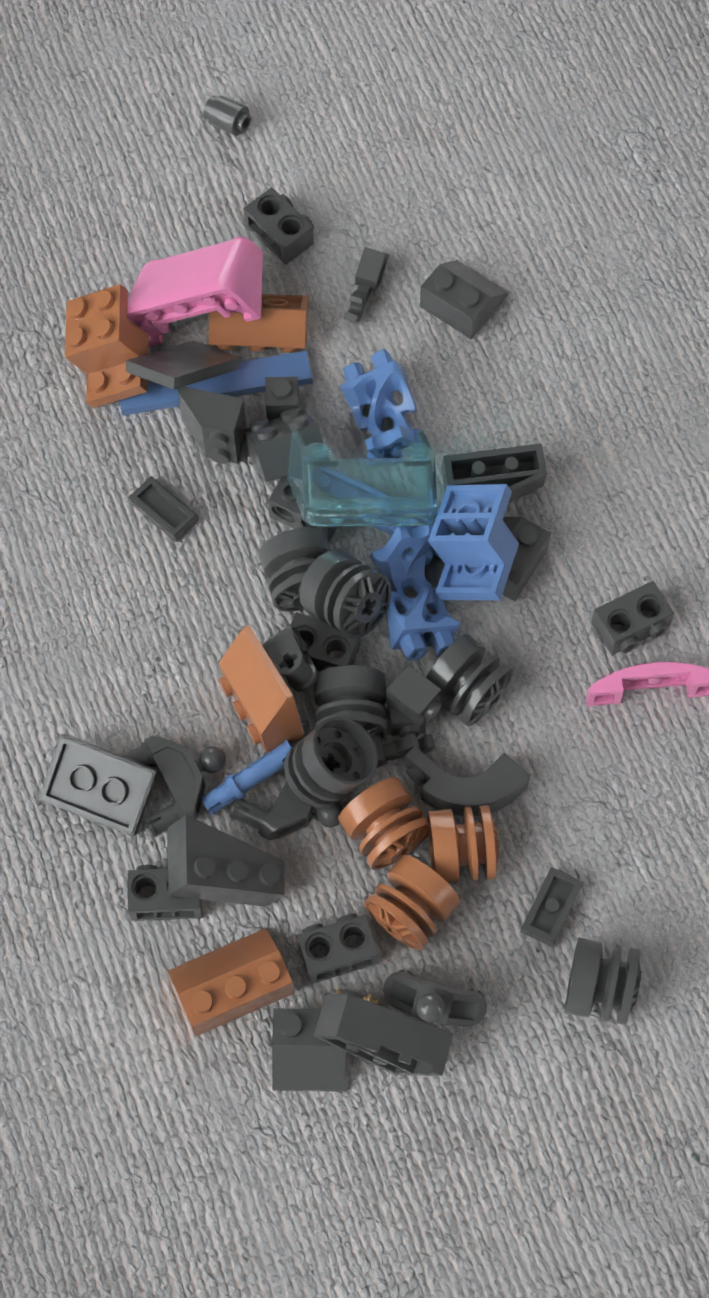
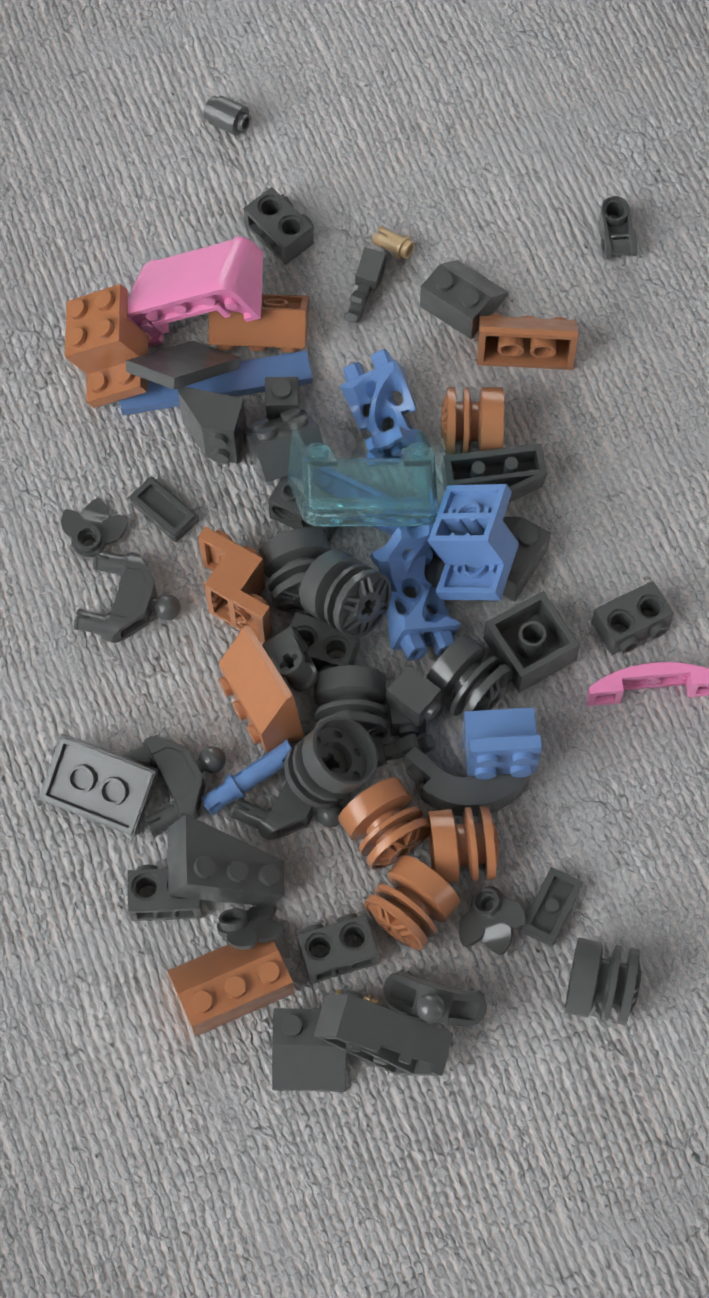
(93, 524): none -> dark grey plate
(133, 602): none -> dark grey connector
(235, 583): none -> nougat bracket
(248, 927): none -> dark grey plate
(399, 245): none -> tan pin
(473, 420): none -> nougat wheel
(491, 925): none -> dark grey plate
(501, 742): none -> medium blue bracket
(527, 342): none -> nougat slope
(531, 641): none -> dark grey brick
(616, 234): none -> dark grey piece

